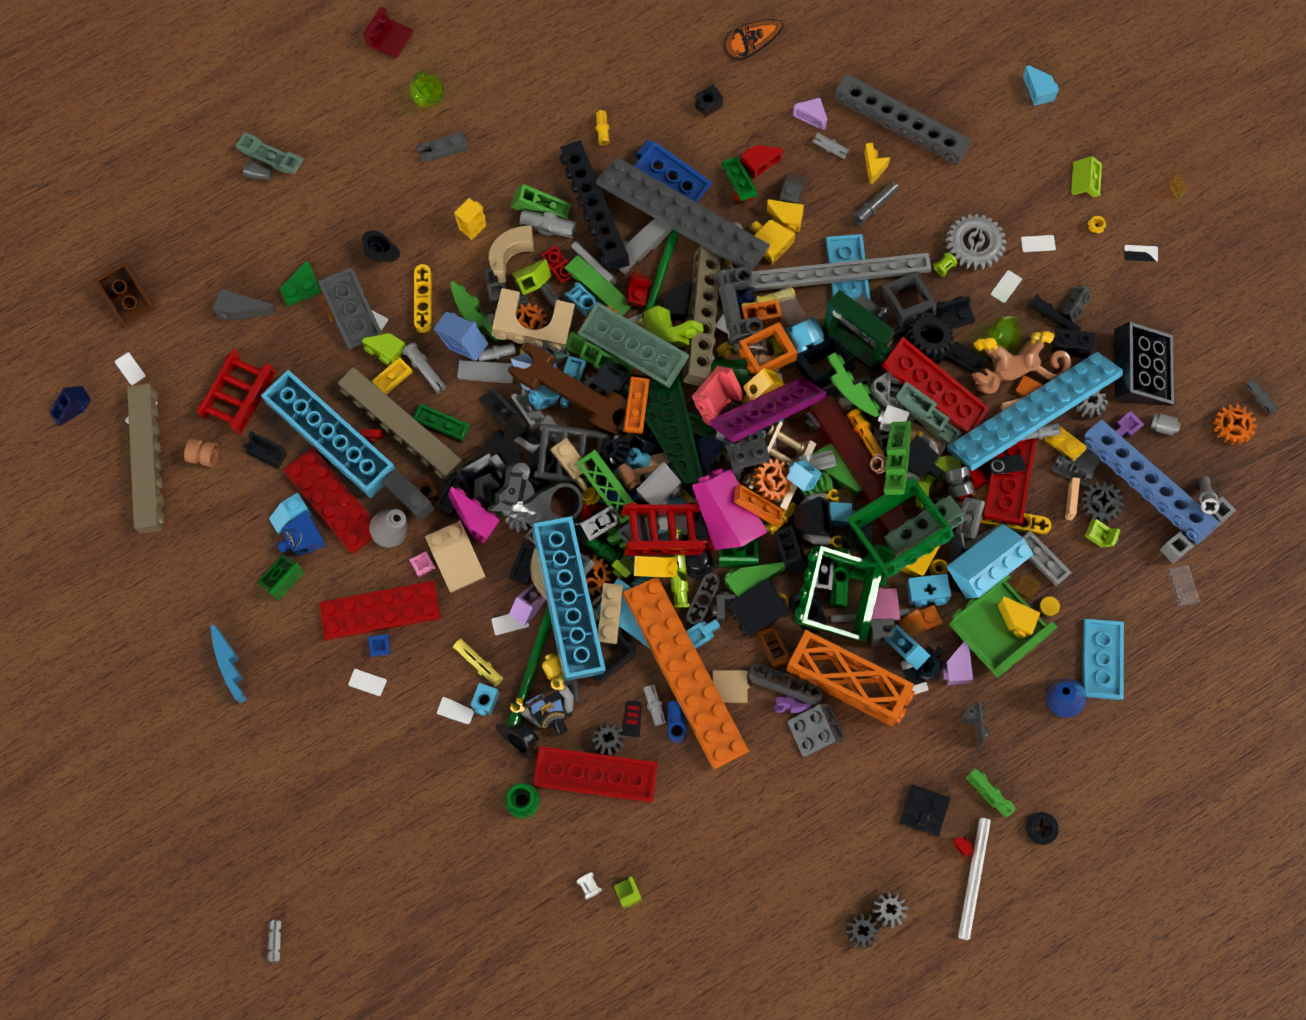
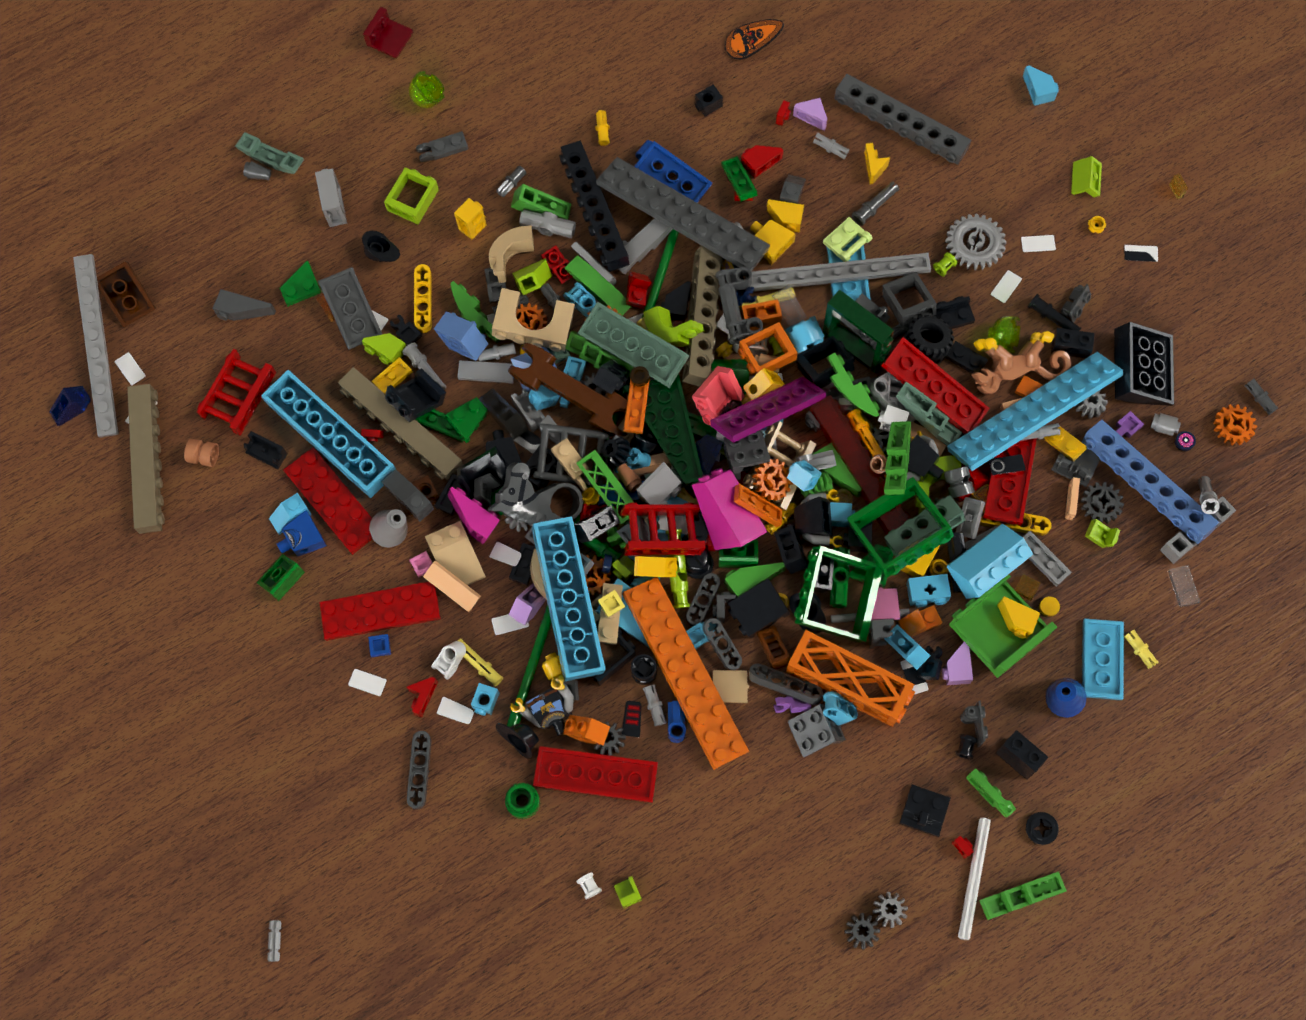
(95, 346): none -> light grey plate
(226, 657): dark azure slope -> none
(331, 197): none -> light grey window
(403, 210): none -> lime window
(406, 332): none -> black plate
(416, 396): none -> black panel
(419, 770): none -> dark grey beam
(425, 691): none -> red slope
(447, 661): none -> white piece
(452, 586): none -> light nougat tile
(467, 418): none -> green wing
(505, 554): none -> white sticker
(511, 181): none -> dark grey axle
(586, 729): none -> orange brick
(606, 566): none -> dark blue tile
(611, 603): none -> light yellow plate
(639, 376): none -> dark brown tile
(643, 669): none -> black wheel
(724, 659): none -> dark grey beam
(783, 113): none -> red plate
(838, 708): none -> medium azure piece
(843, 236): none -> yellowish green plate
(966, 746): none -> black bush
(1022, 755): none -> black panel
(1022, 895): none -> bright green slope
(1141, 649): none -> light yellow pin
(1185, 441): none -> tile

